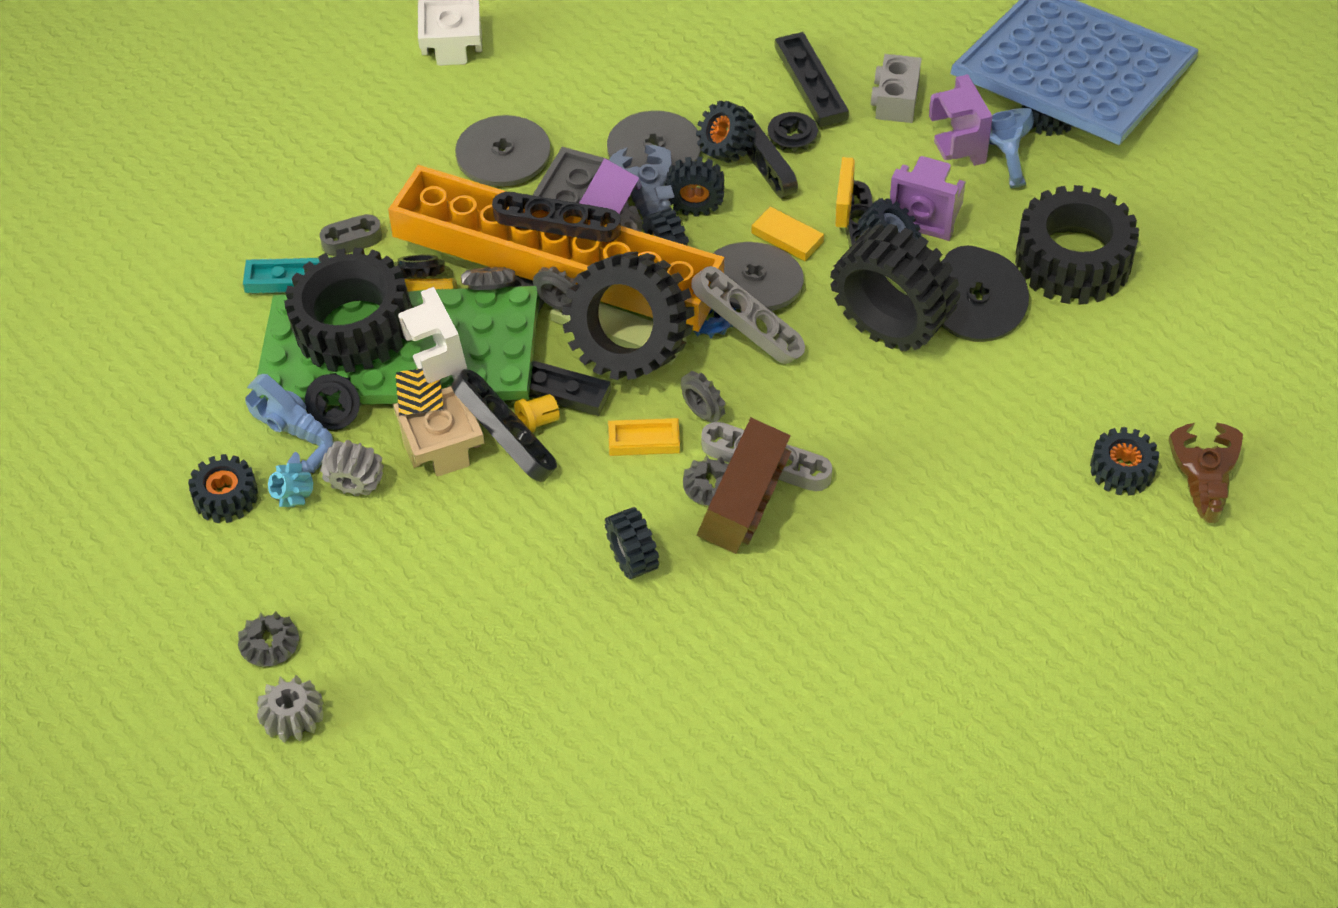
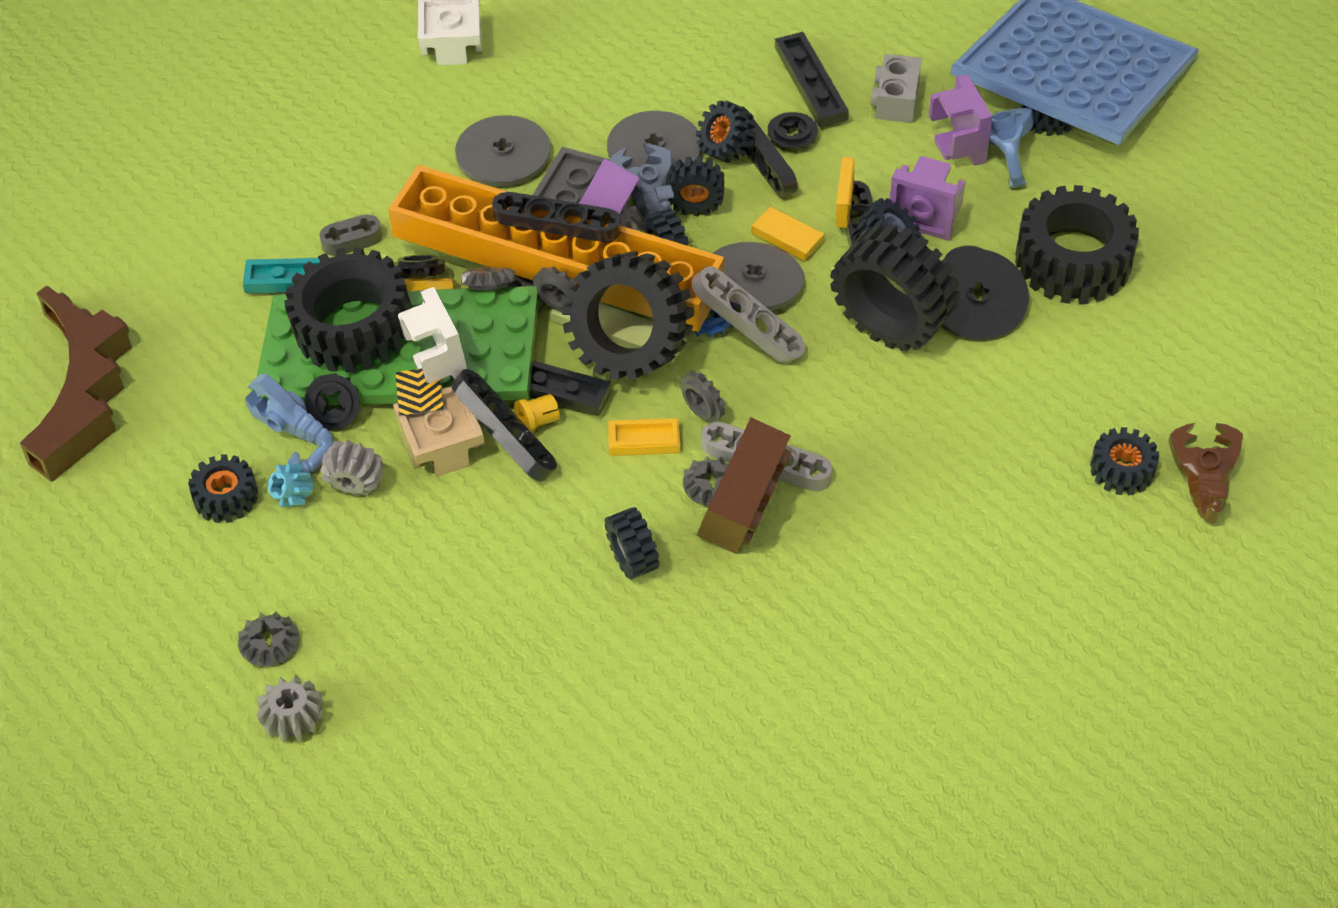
(80, 413): none -> reddish brown arch

